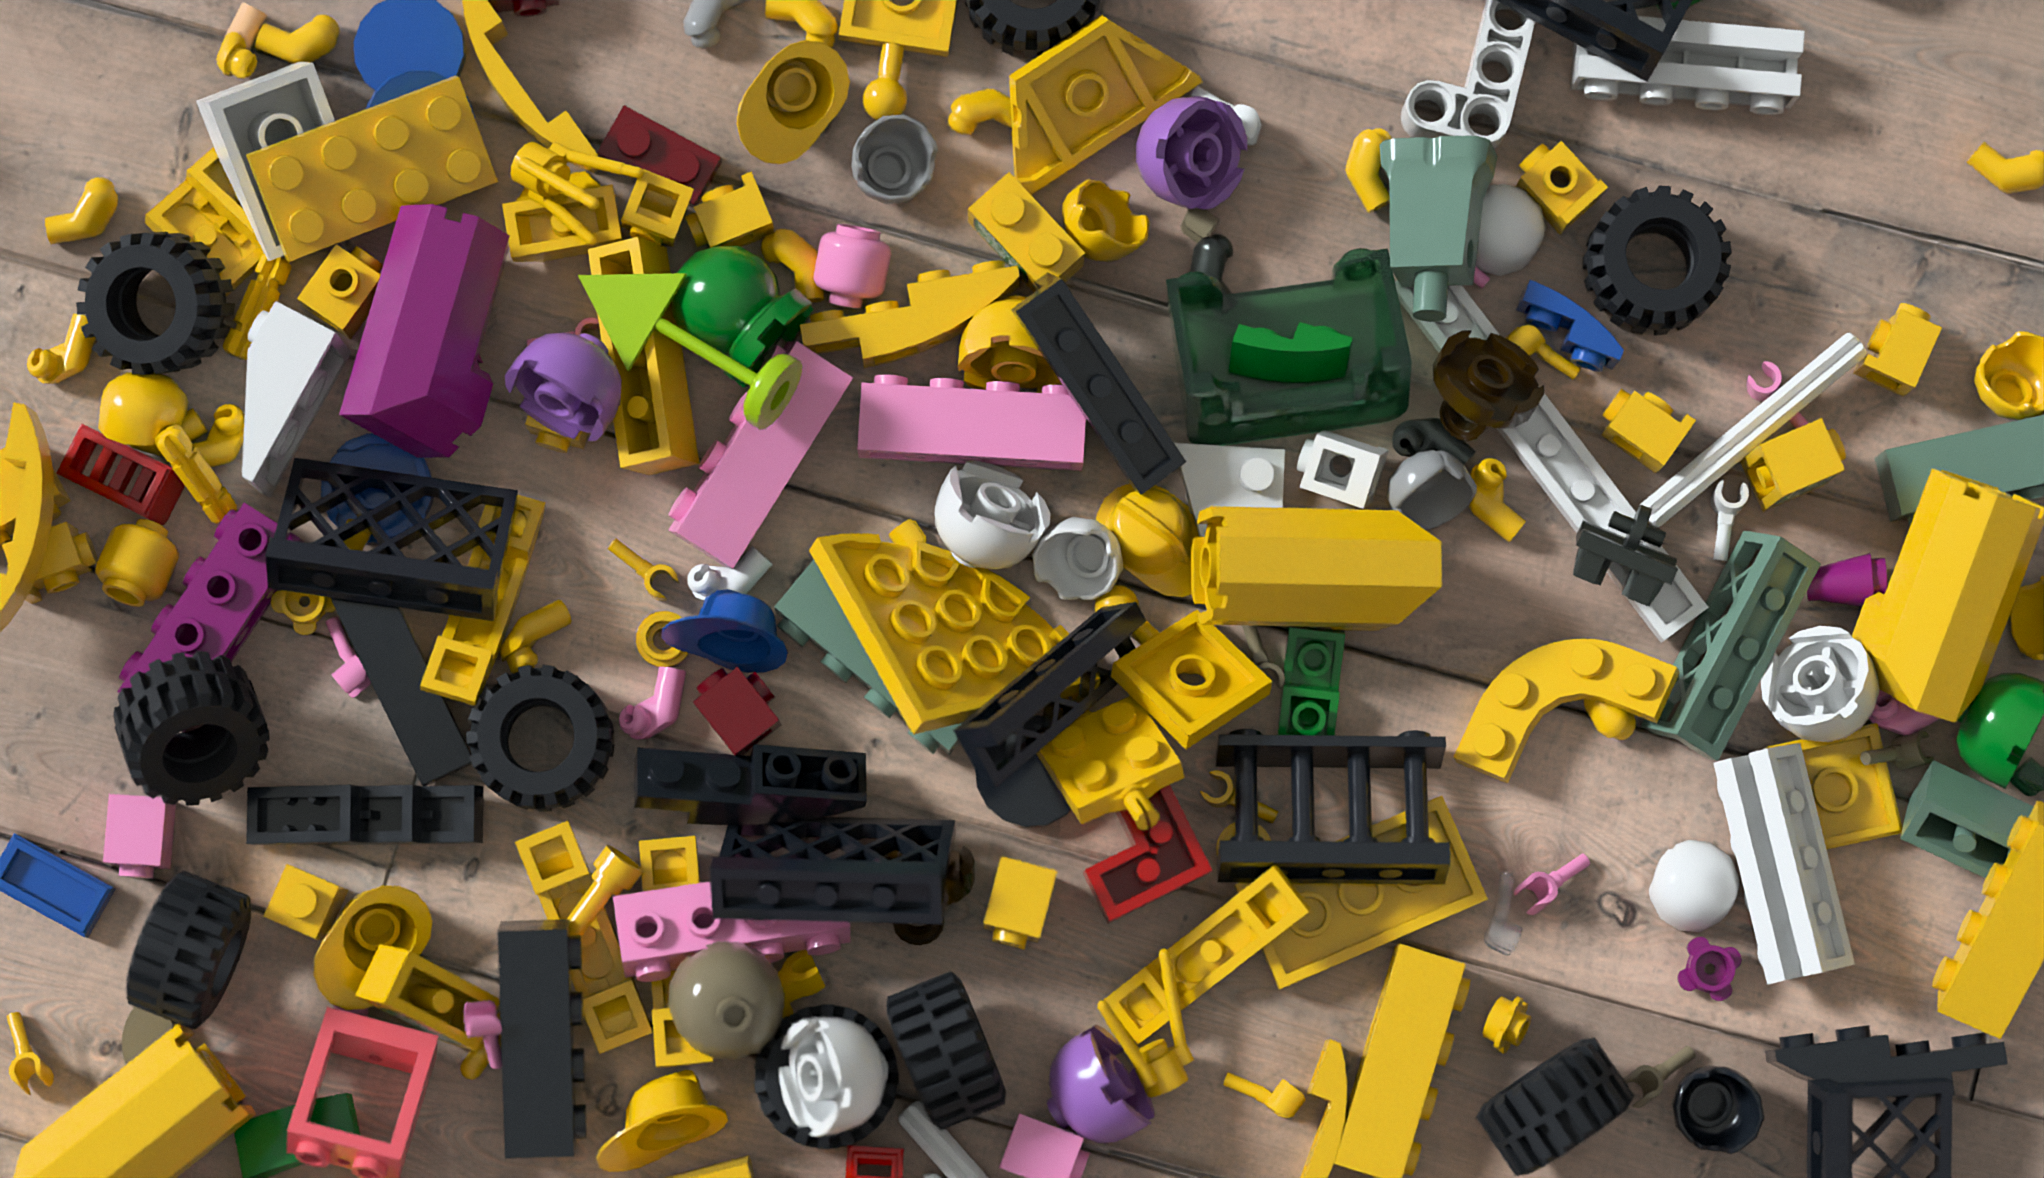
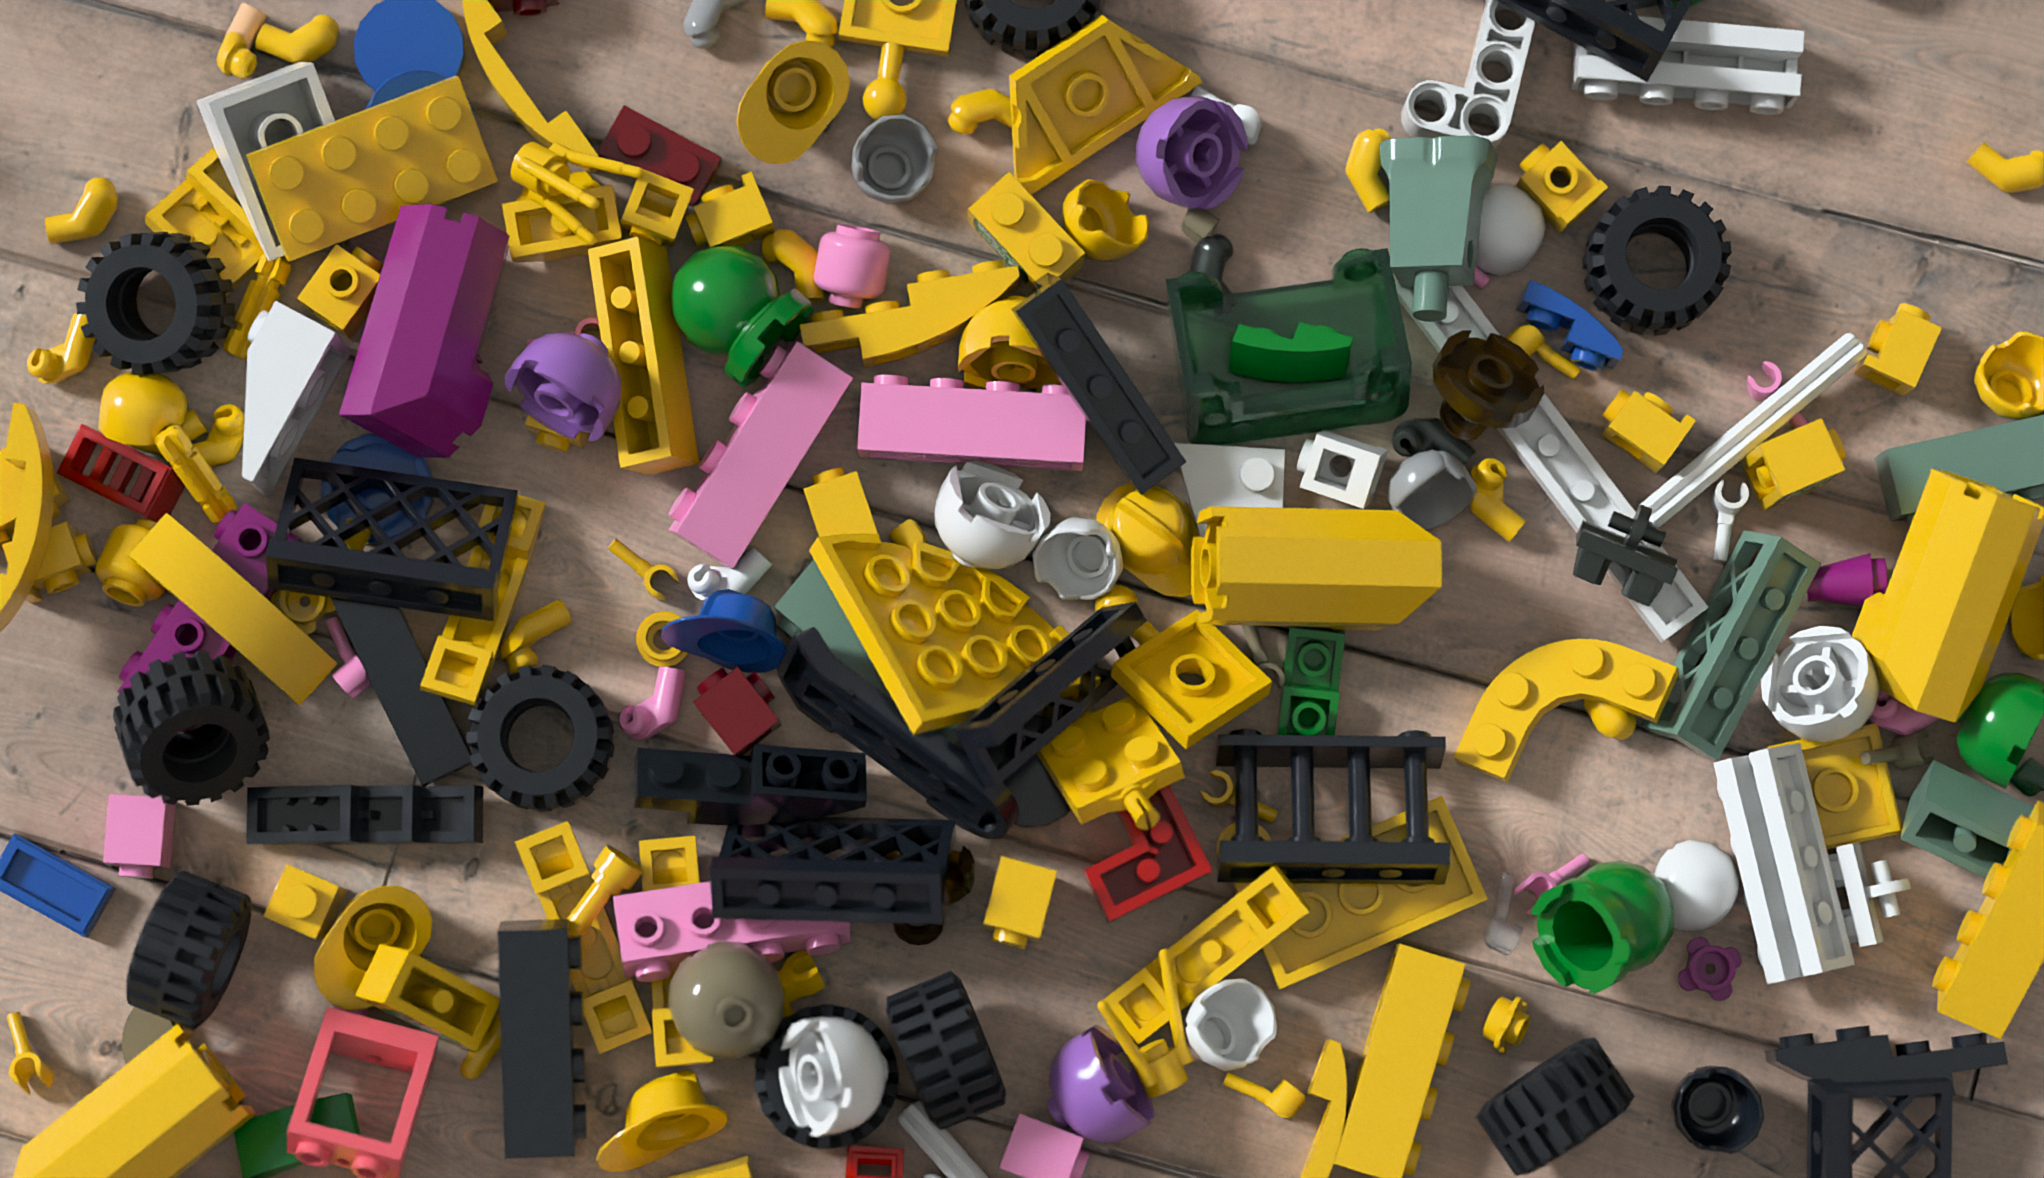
(233, 608): none -> yellow slope
(482, 1021): bright pink hand -> none
(634, 307): lime piece -> none
(839, 504): none -> yellow brick
(872, 723): none -> black piece
(1231, 1024): none -> white hair
(1603, 925): none -> green tile
(1652, 1078): dark tan hand -> none
(1862, 918): none -> white hips

